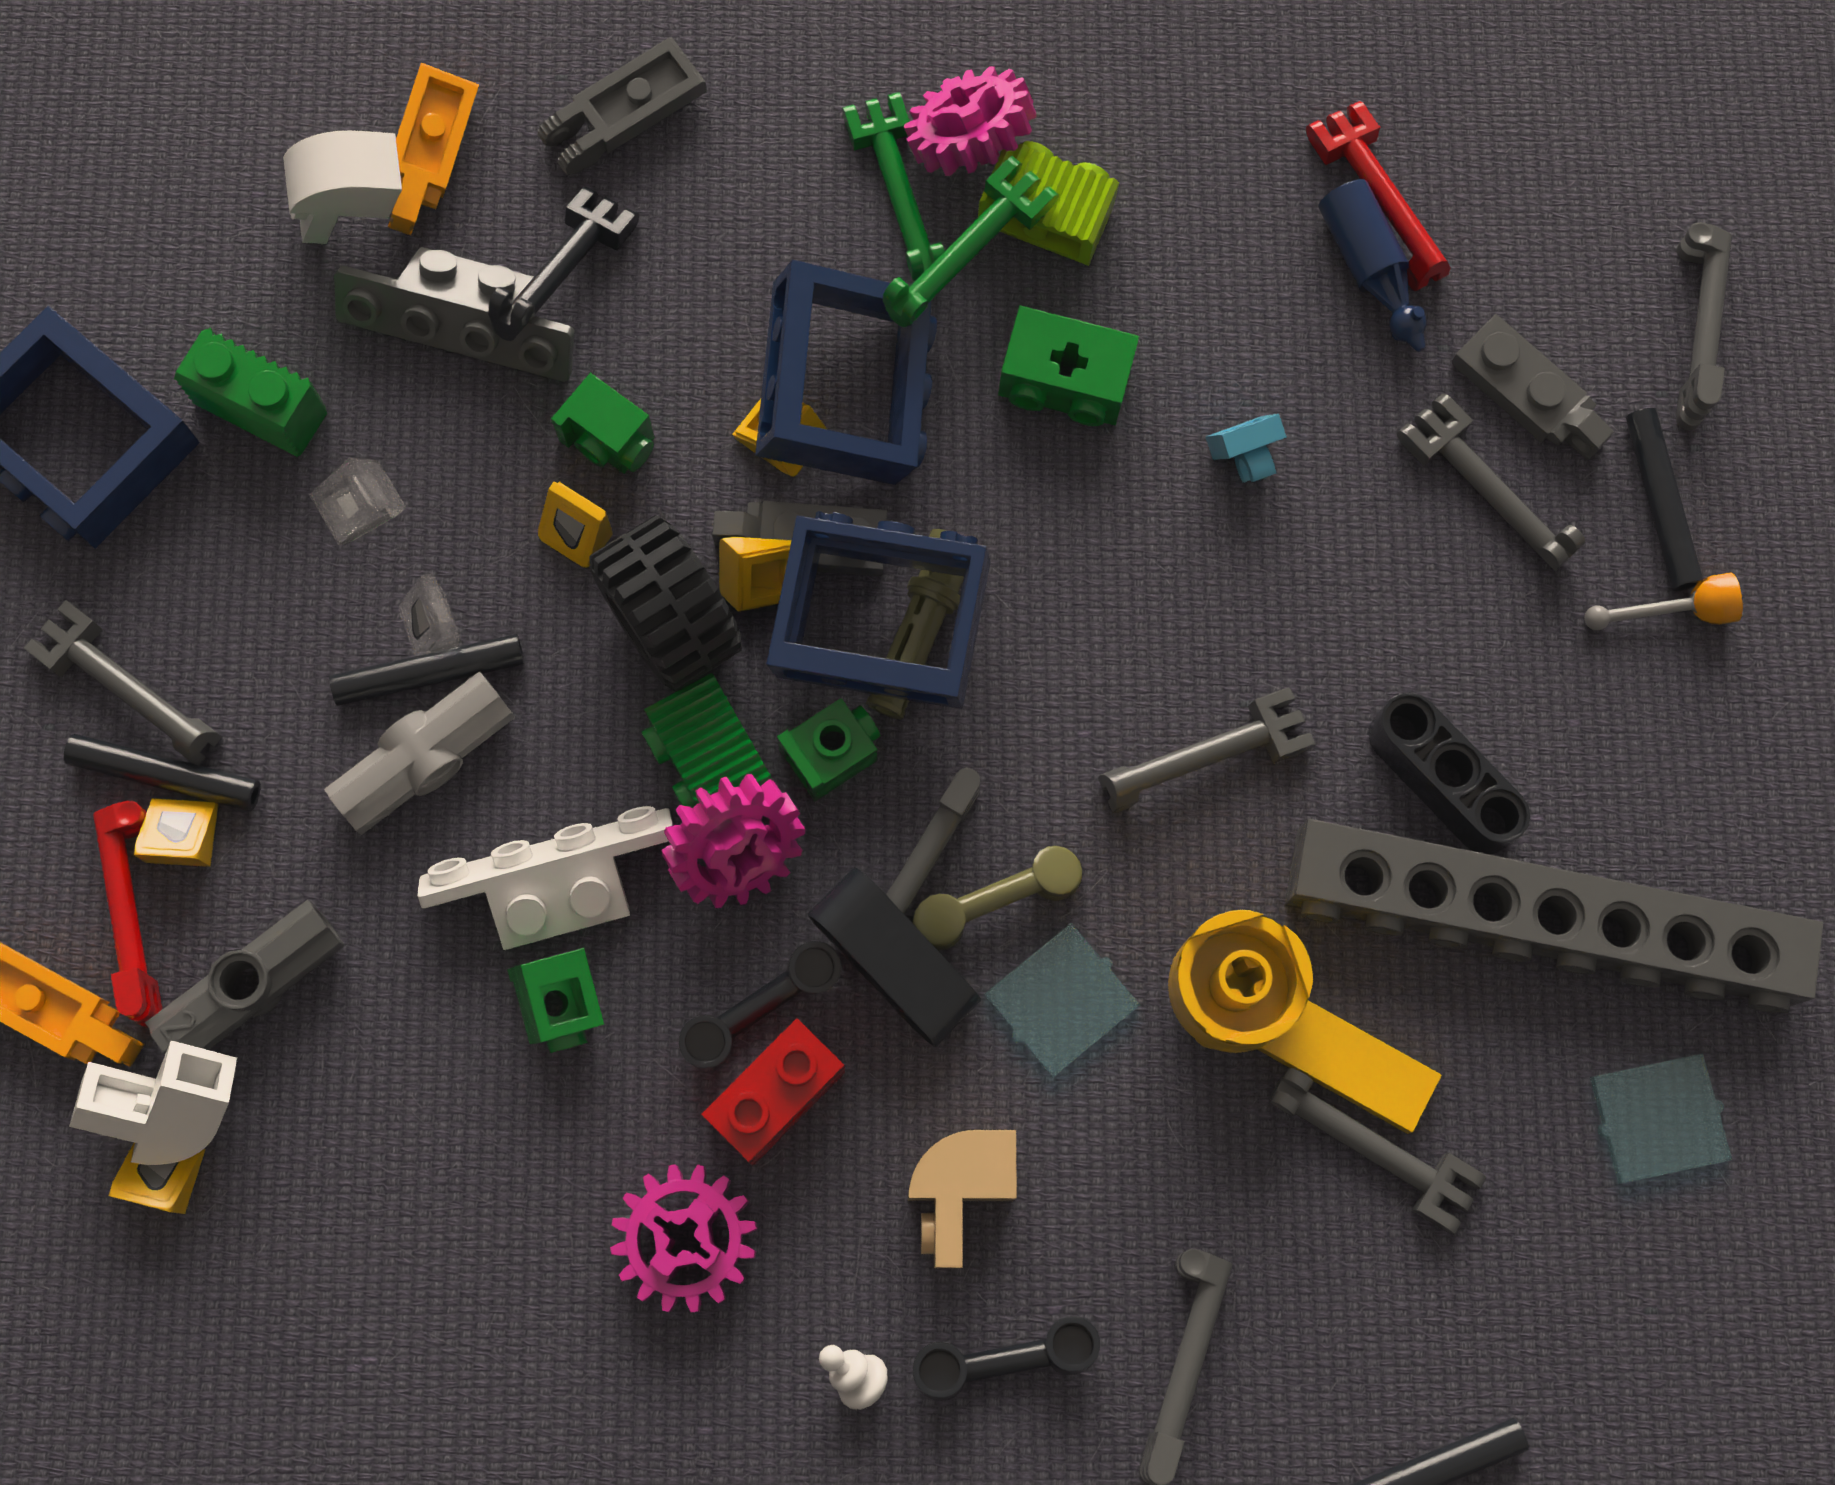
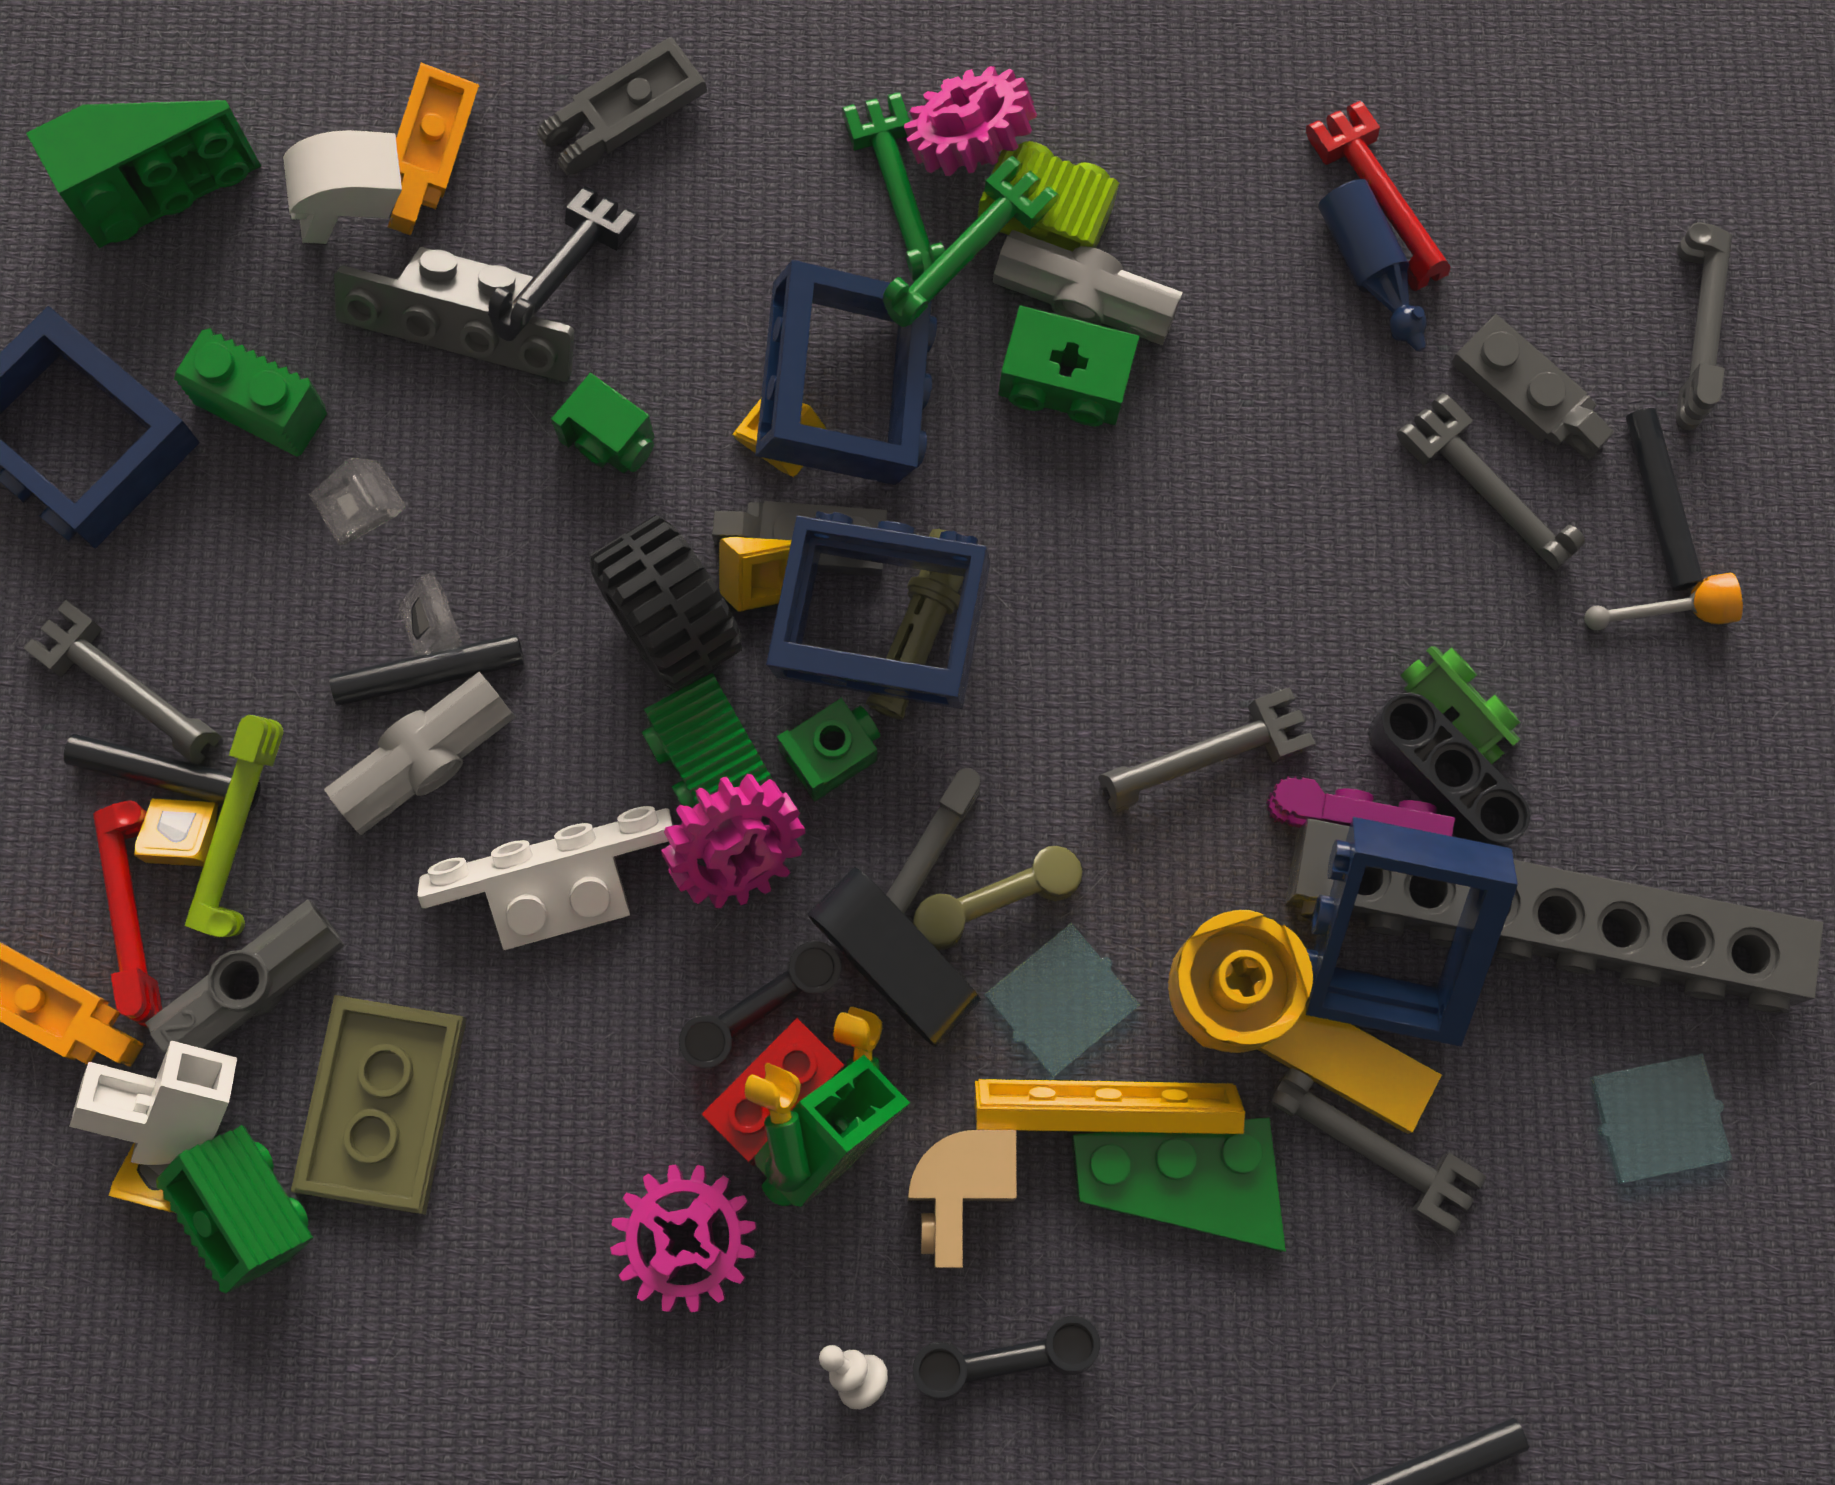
(140, 160): none -> green slope
(234, 1208): none -> green brick
(254, 746): none -> lime hinge
(379, 1105): none -> olive tile
(571, 980): green brick -> none
(573, 524): yellow slope -> none
(831, 1124): none -> green torso
(1087, 286): none -> light grey piece
(1108, 1106): none -> yellow tile
(1165, 1444): dark grey hinge -> none
(1186, 1180): none -> green wing
(1248, 446): medium azure tile -> none
(1302, 799): none -> magenta hinge
(1394, 1004): none -> dark blue window
(1448, 685): none -> bright green hinge

